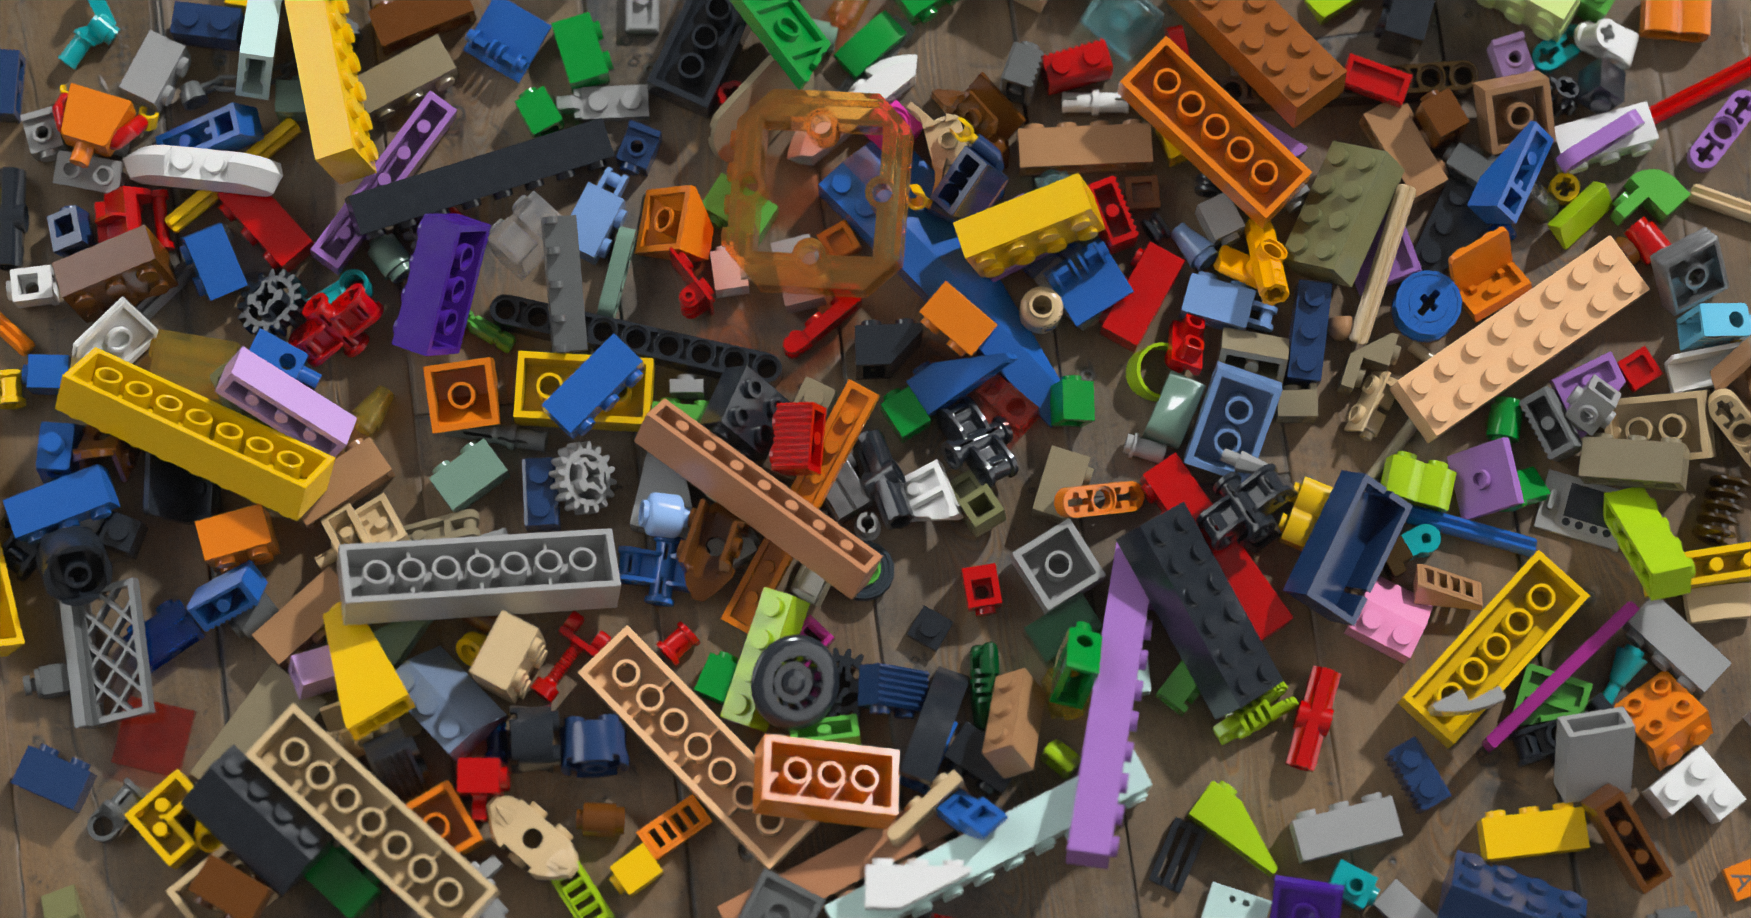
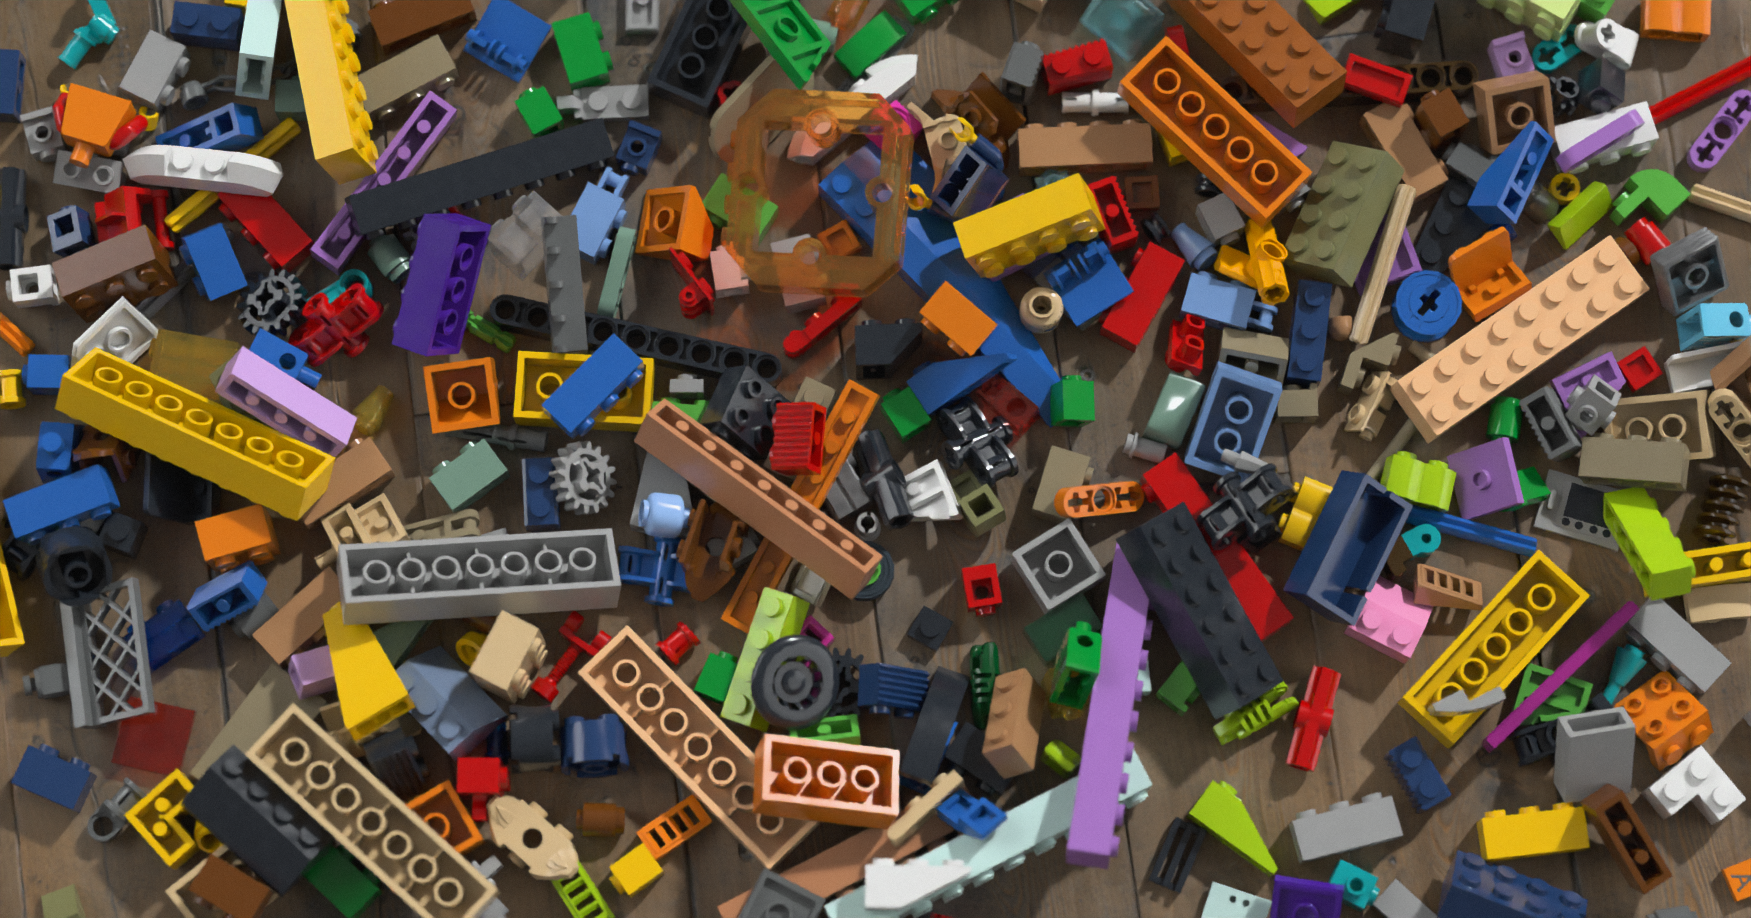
(1134, 376): lime helmet -> none

